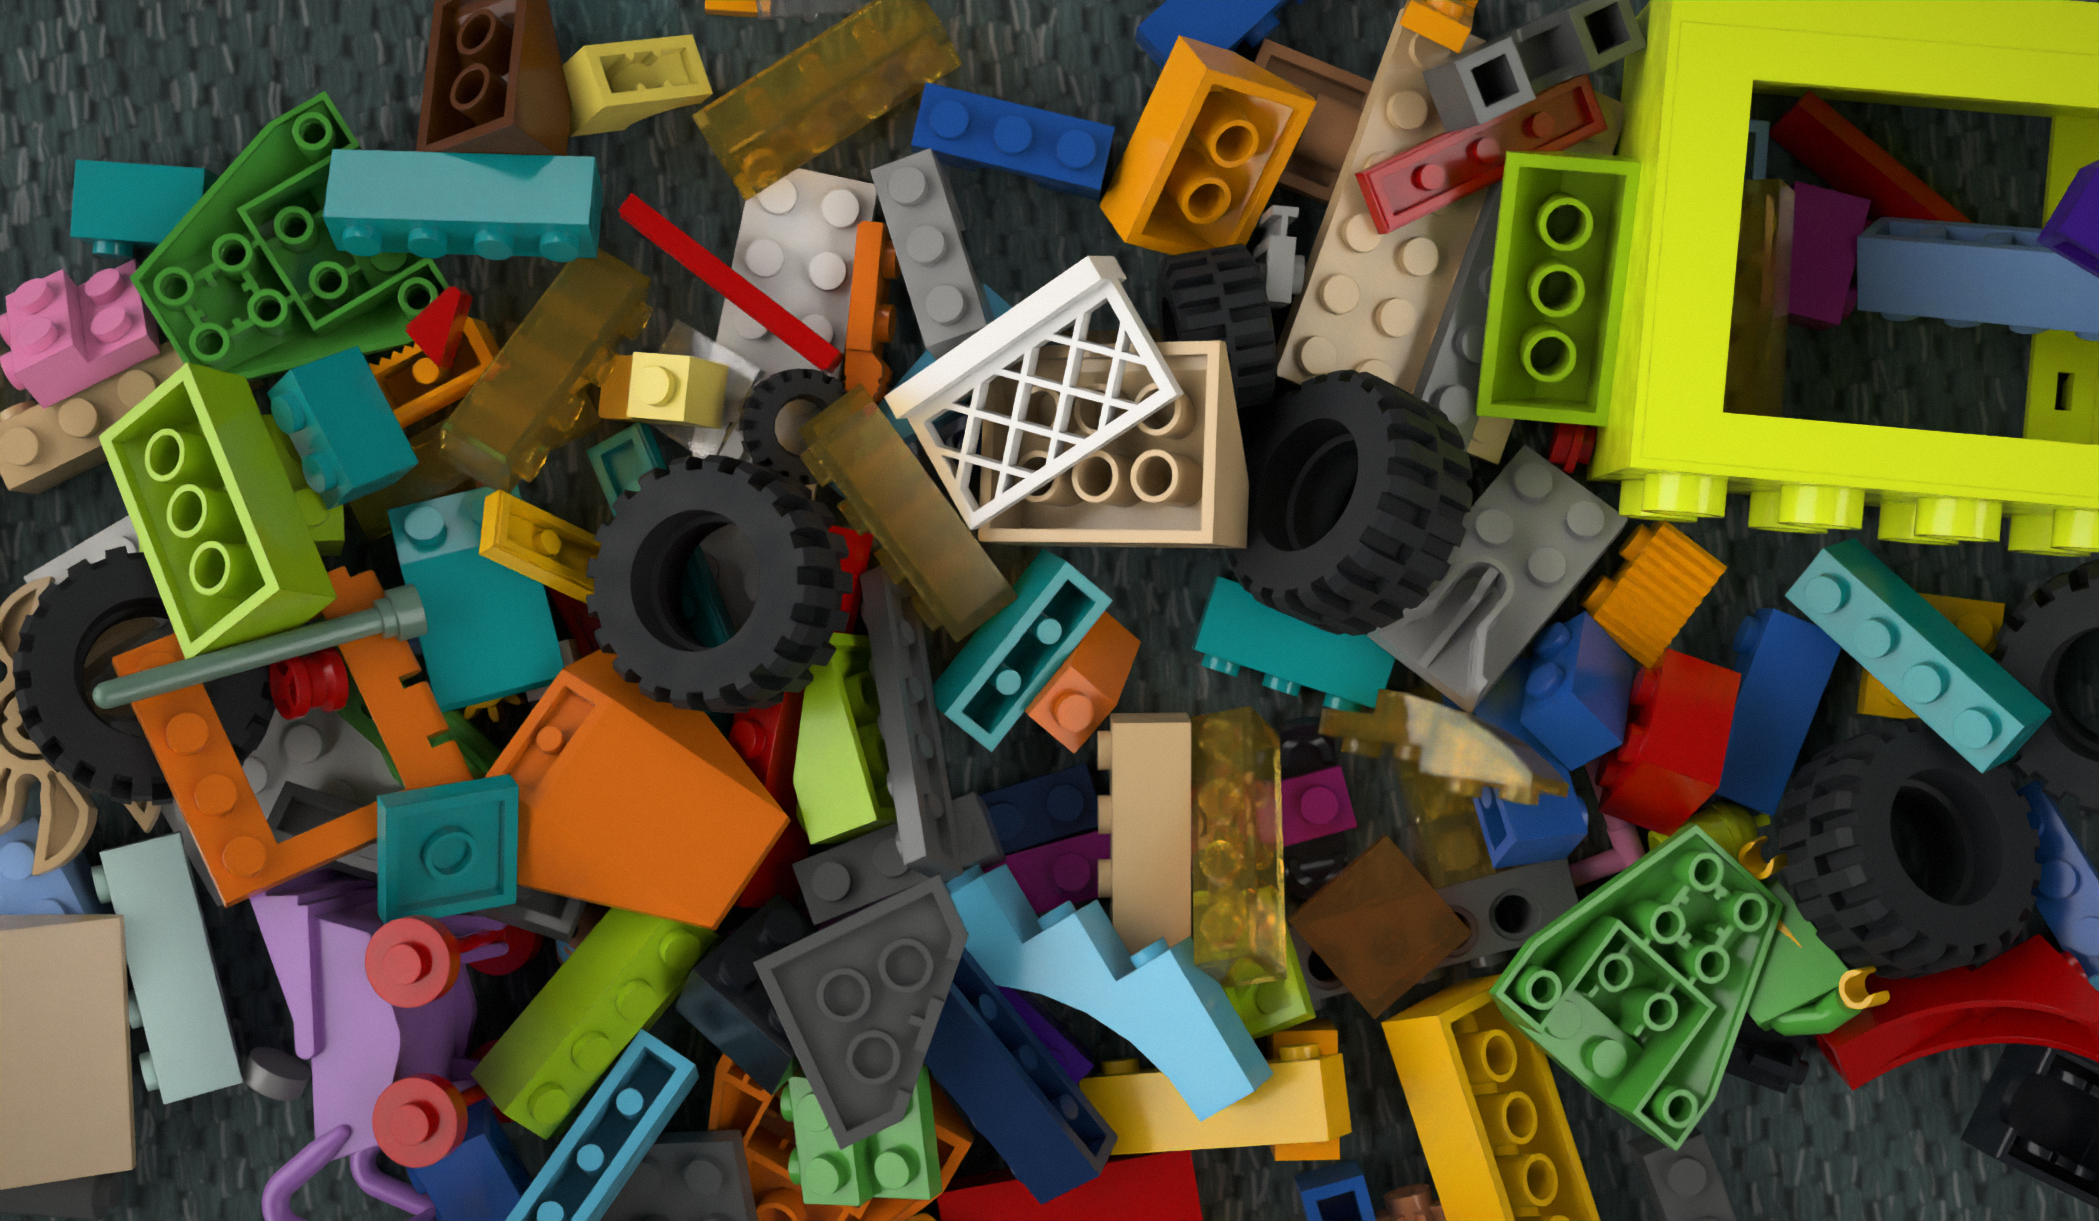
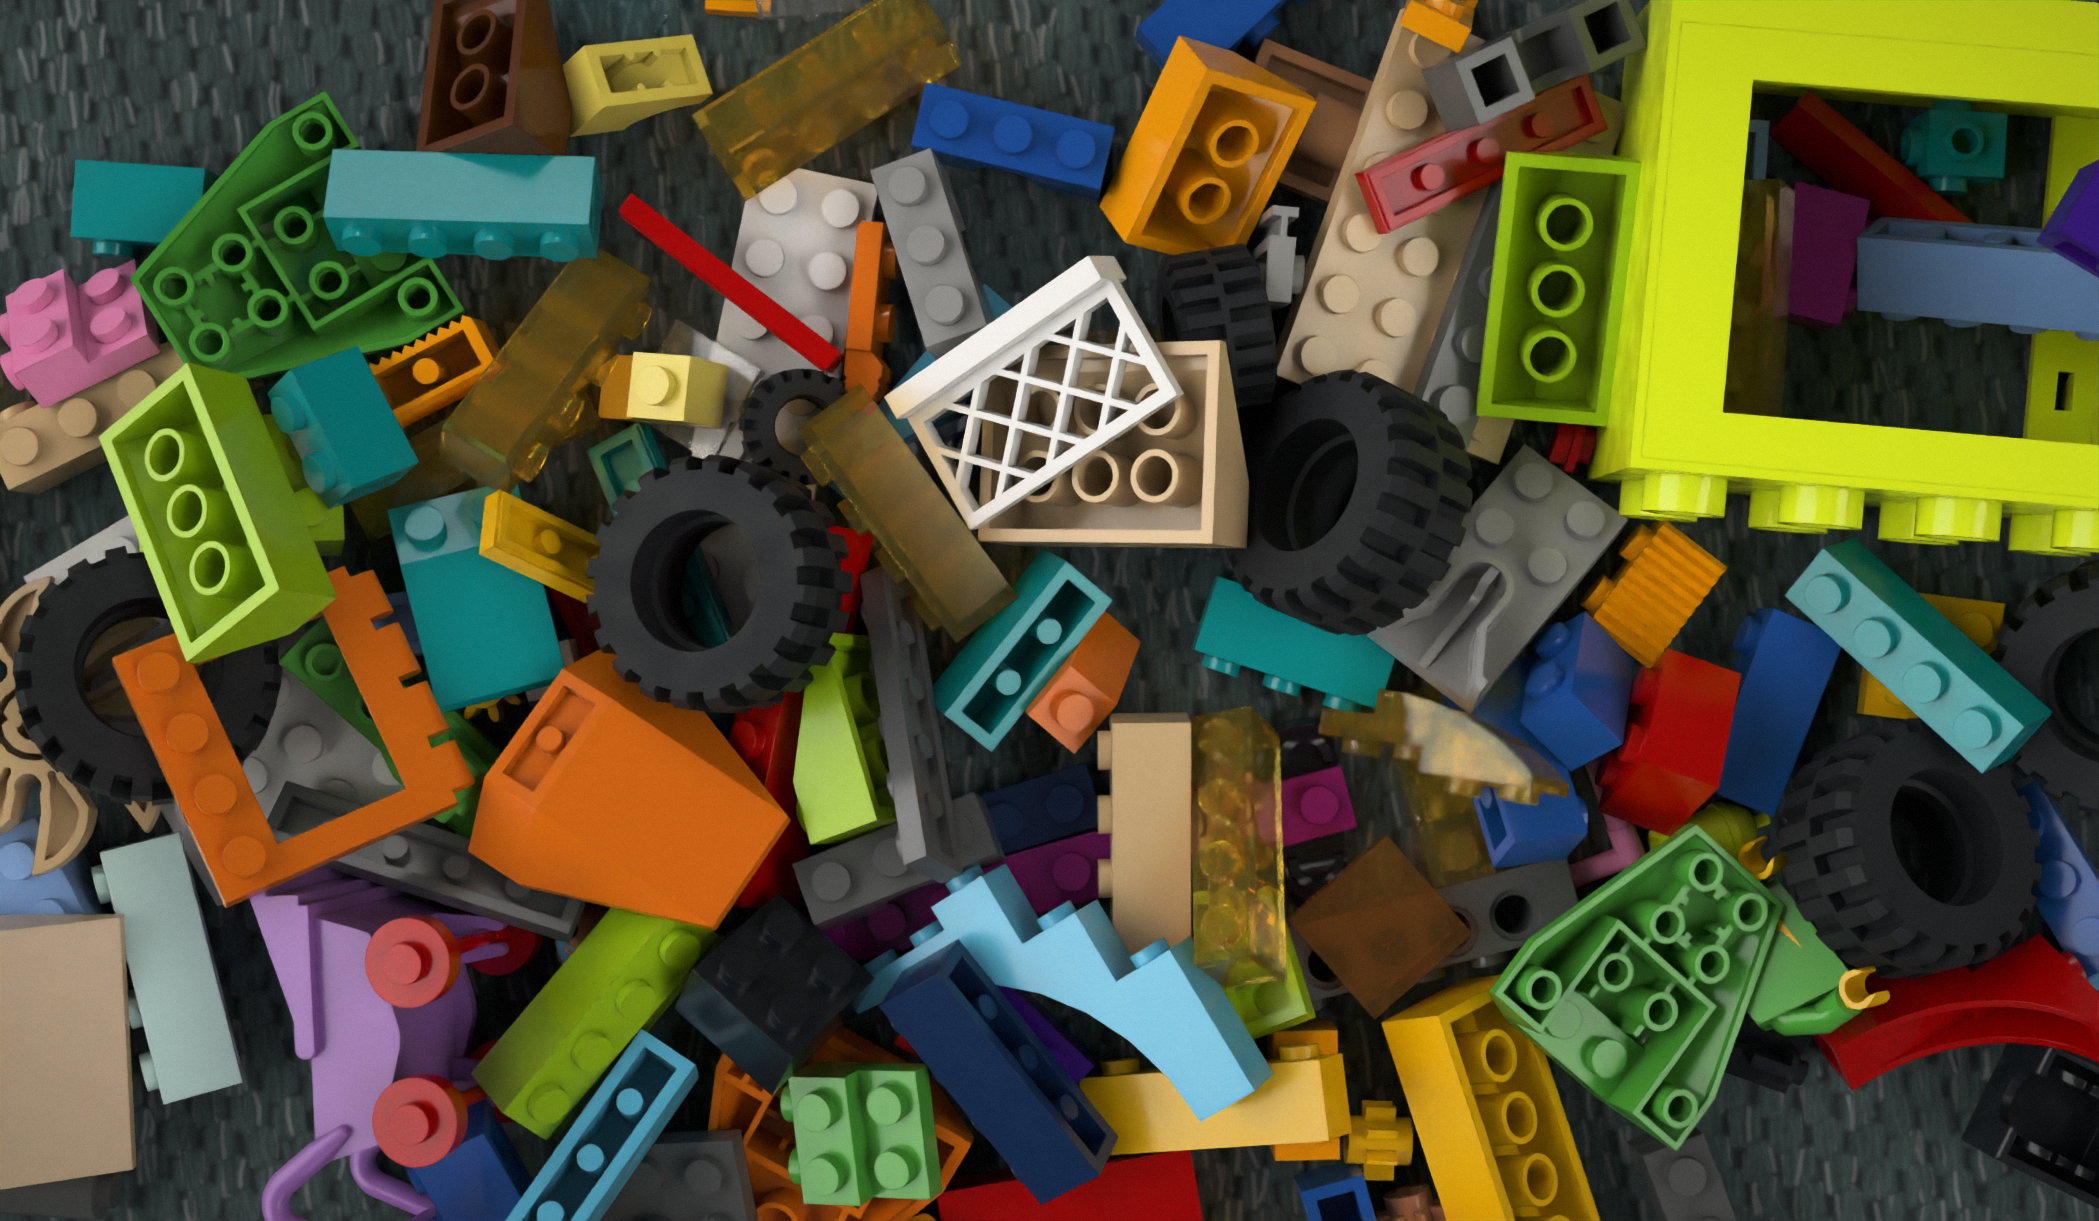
(276, 1074): light grey tile -> none
(309, 683): red wheel -> none
(394, 615): sand green piece -> none
(441, 326): red slope -> none
(447, 848): teal plate -> none
(867, 1003): dark grey plate -> none
(1379, 1140): none -> yellow gear
(1955, 147): none -> teal brick

